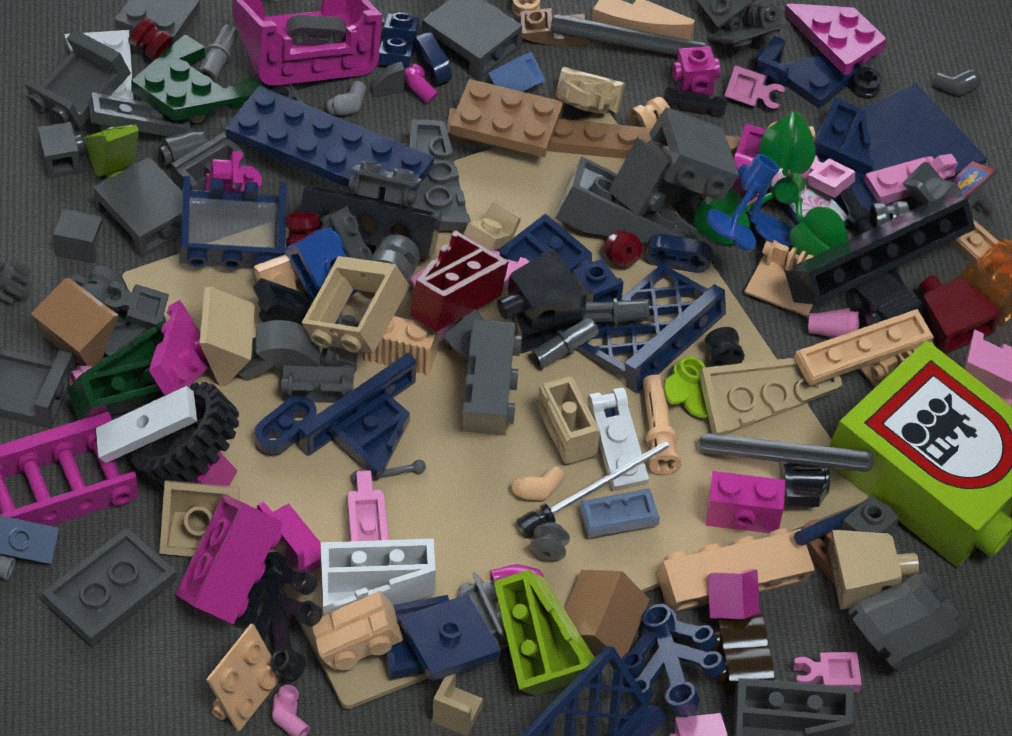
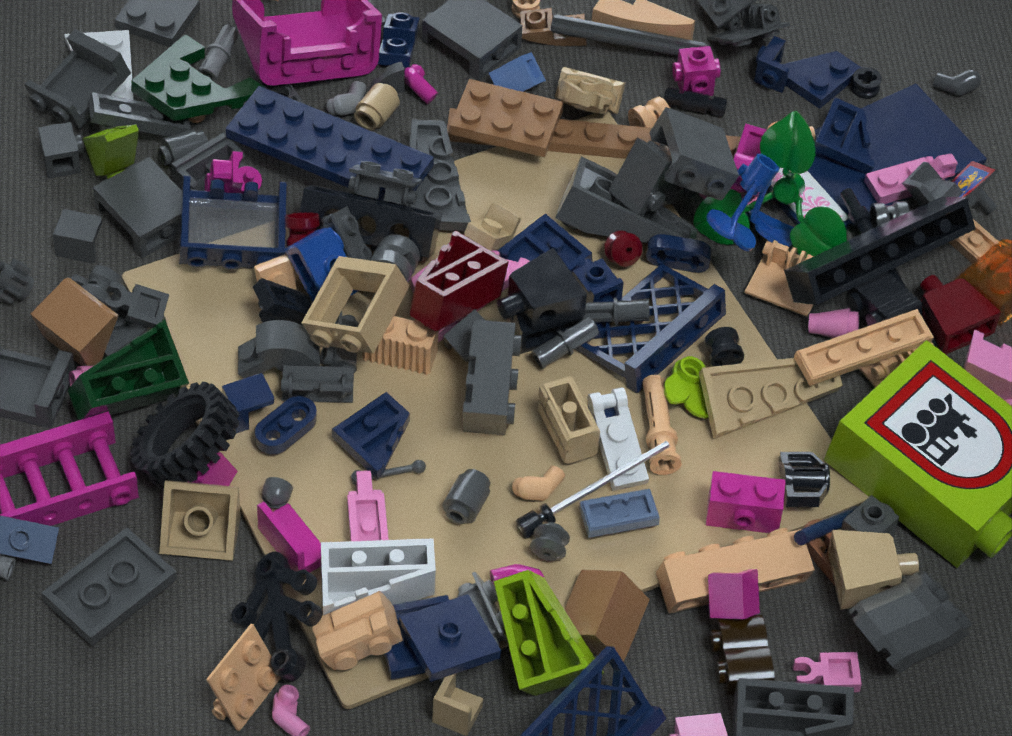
(146, 424): white tile -> none
(150, 39): dark red wheel -> none
(179, 357): dark pink wing -> none
(226, 333): tan slope -> none
(229, 559): dark pink slope -> none
(248, 396): none -> dark blue panel
(276, 492): none -> dark grey hinge
(315, 30): dark grey beam -> none
(376, 106): none -> tan brick
(392, 379): dark blue tile -> none
(432, 57): dark blue beam -> none
(467, 496): none -> dark grey brick
(659, 625): dark blue plant -> none
(749, 87): bright pink plate -> none
(786, 452): dark grey axle -> none
(829, 177): bright pink plate -> none
(838, 33): wing -> none

